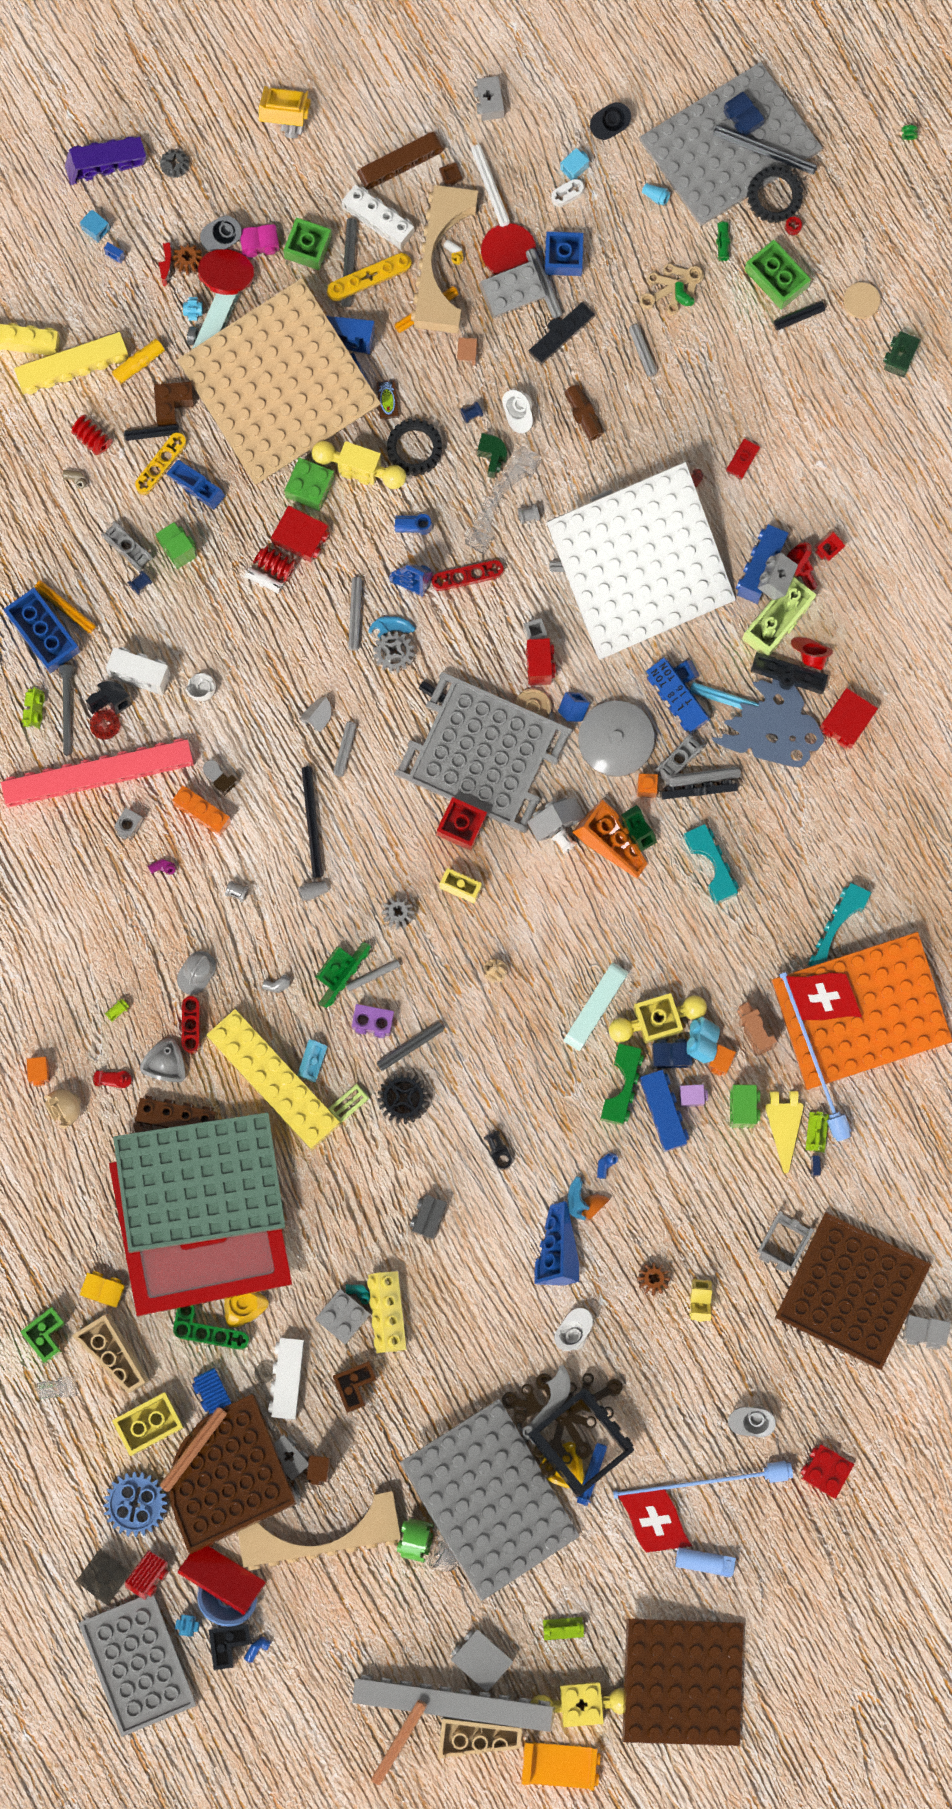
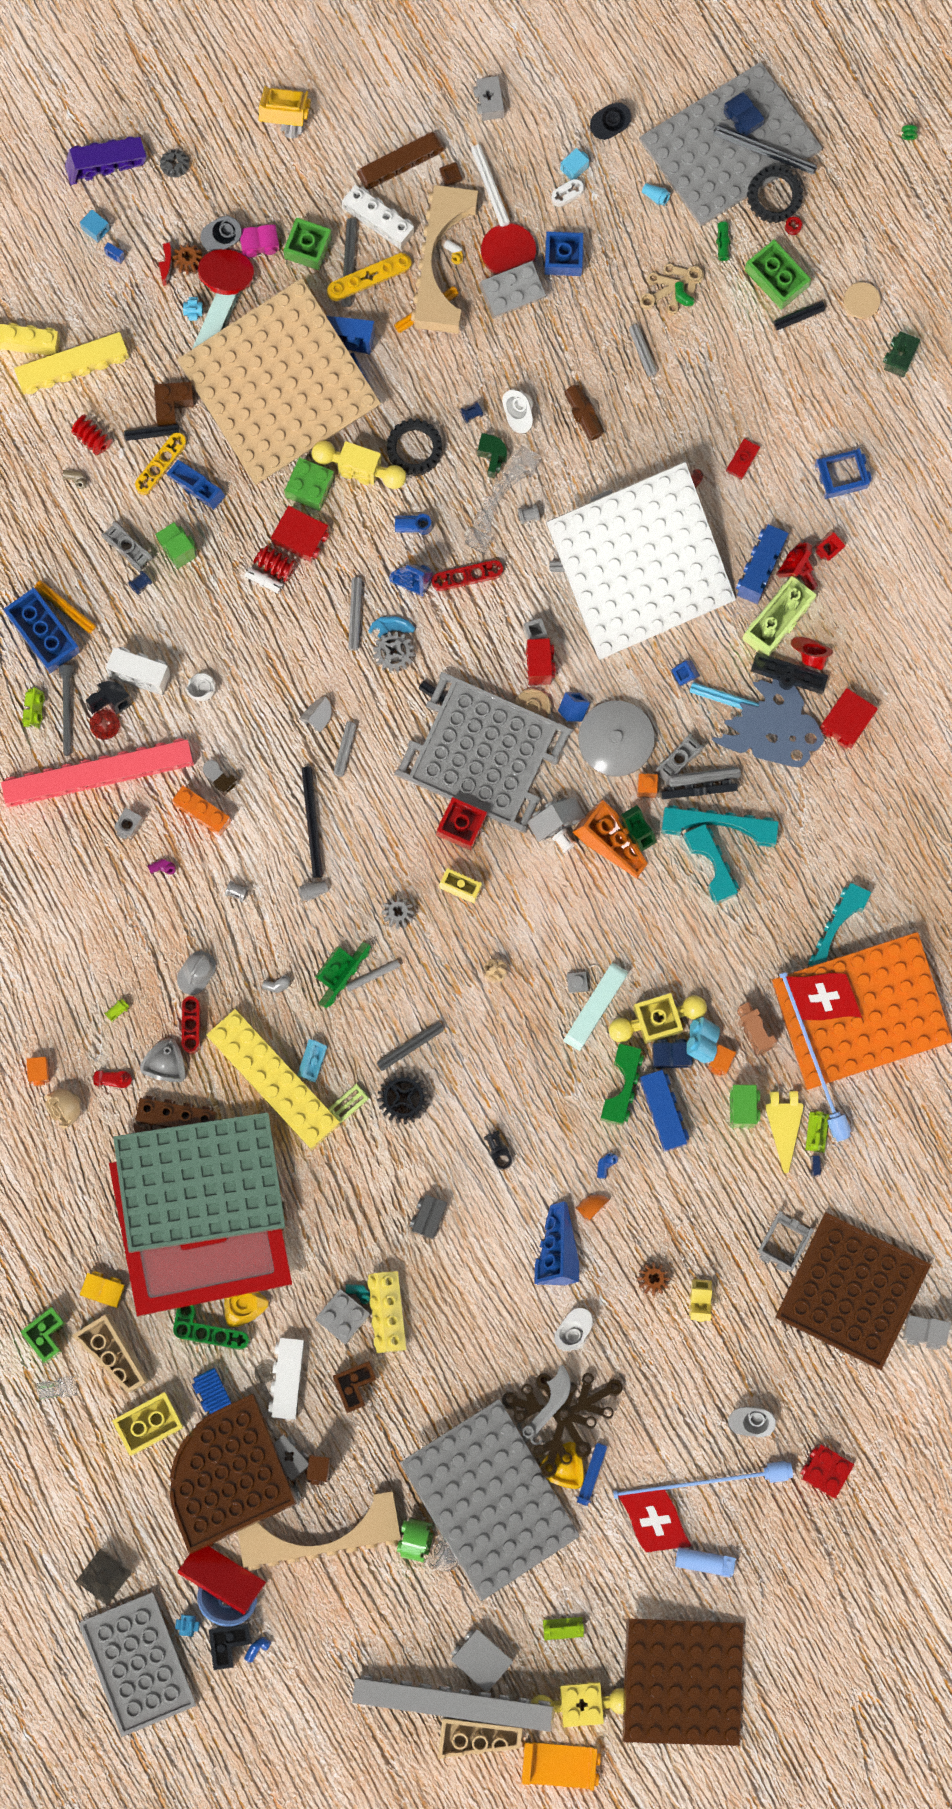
(117, 1500): medium blue gear -> none
(138, 361): yellow axle -> none
(146, 1575): red brick -> none
(192, 335): dark grey tile -> none
(193, 1449): nougat axle -> none
(374, 1015): medium lavender brick -> none
(387, 396): tile -> none
(399, 1742): nougat axle -> none
(467, 349): nougat panel -> none
(550, 297): light grey axle -> none
(557, 1463): black window -> none
(561, 332): black hinge -> none
(575, 1202): dark azure piece -> none
(577, 982): none -> light grey plate
(678, 695): blue brick -> none
(692, 1095): lavender brick -> none
(760, 830): none -> teal arch
(777, 576): light grey brick -> none
(825, 478): none -> blue window

